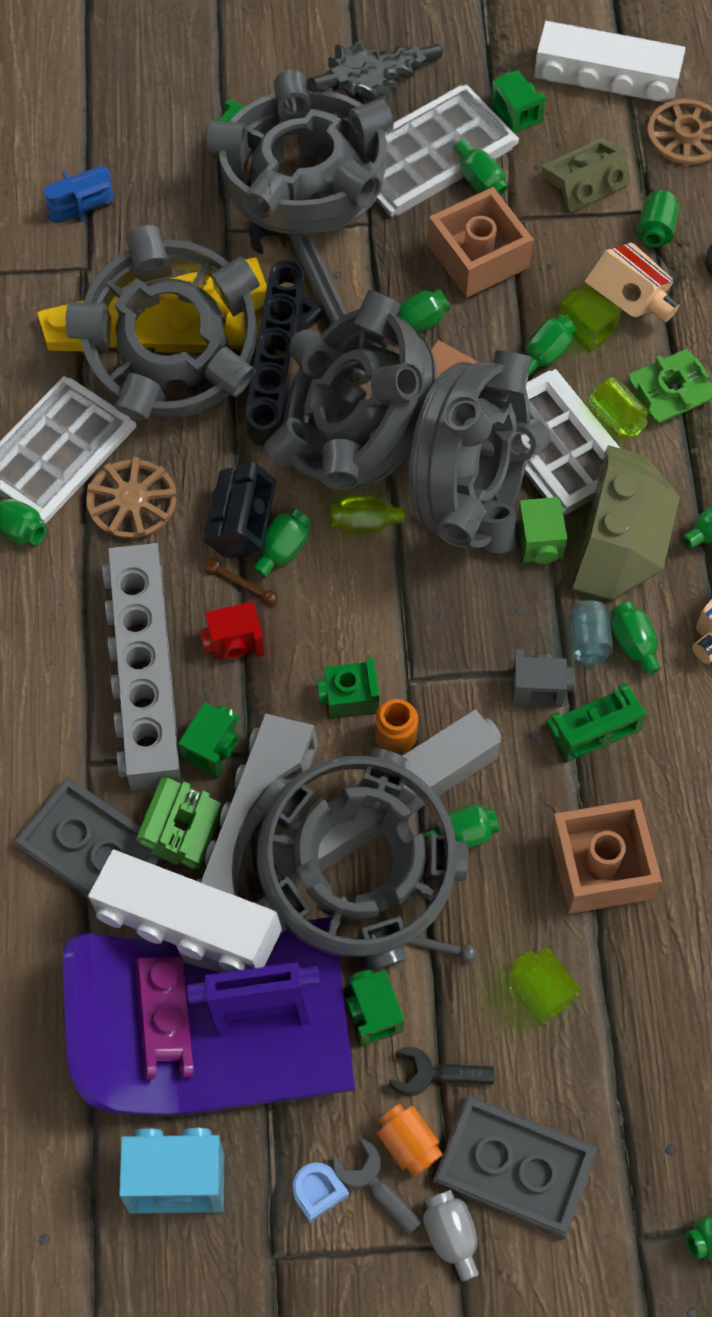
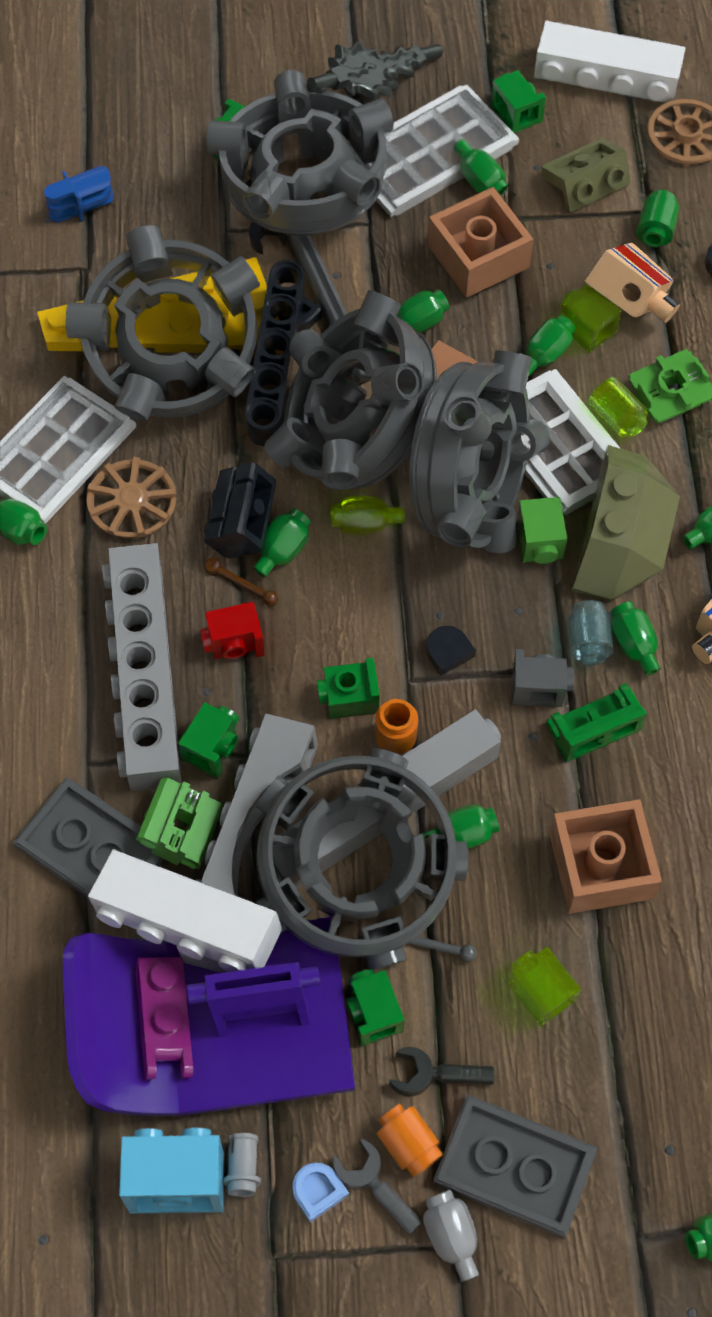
(242, 1165): none -> light grey pin
(448, 648): none -> black tile

